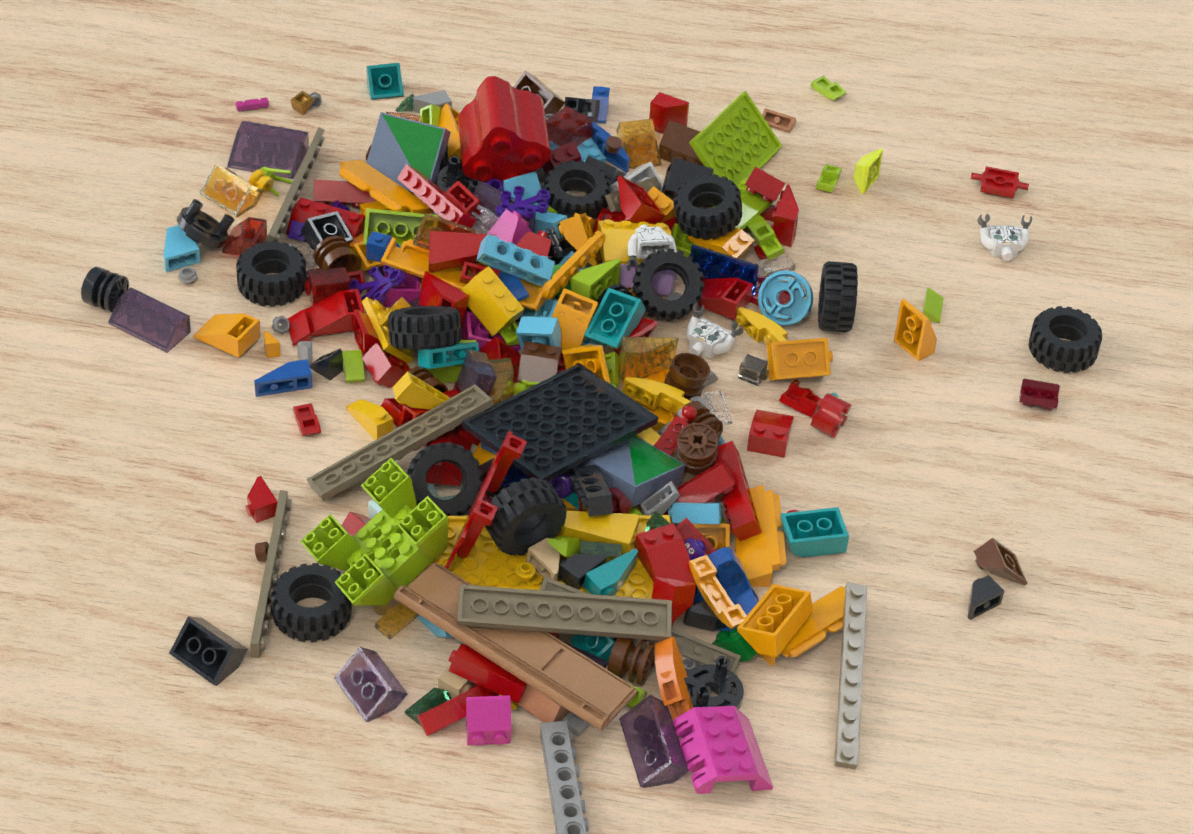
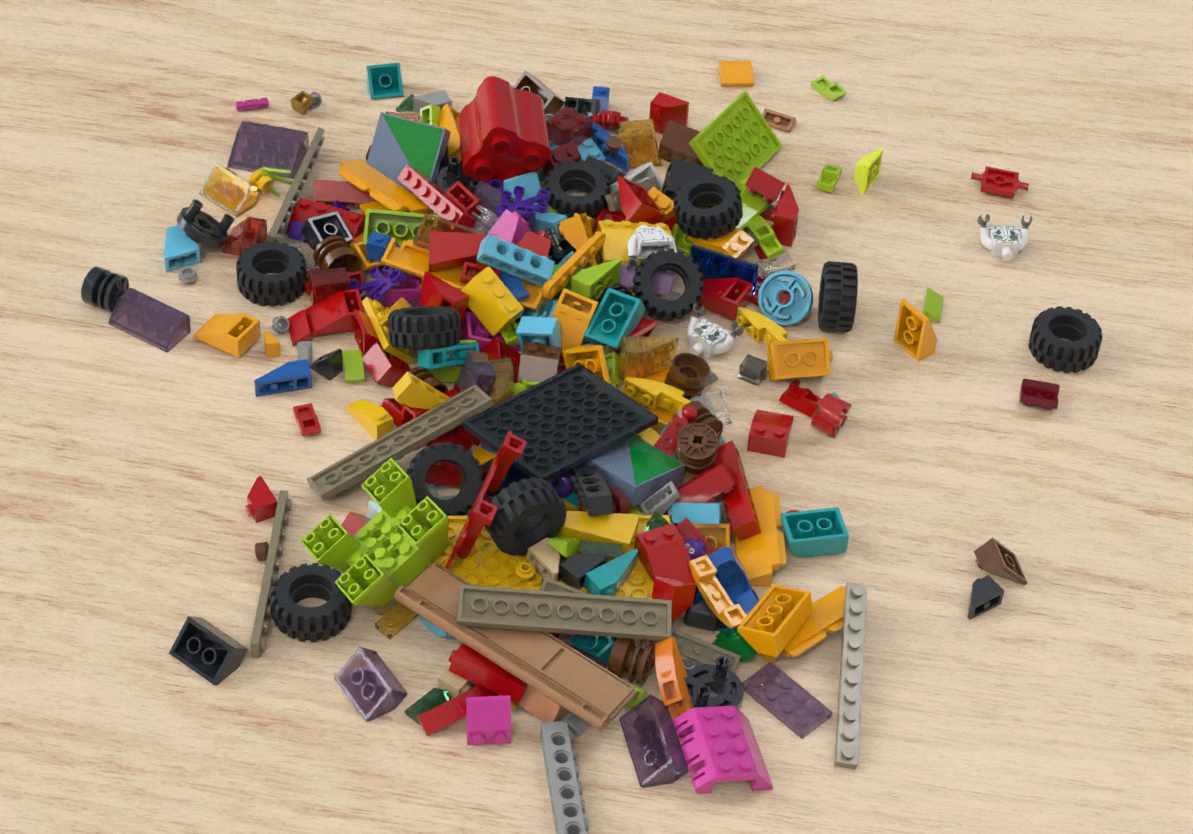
(608, 119): none -> red gear
(736, 73): none -> light orange slope
(786, 700): none -> clear purple plate

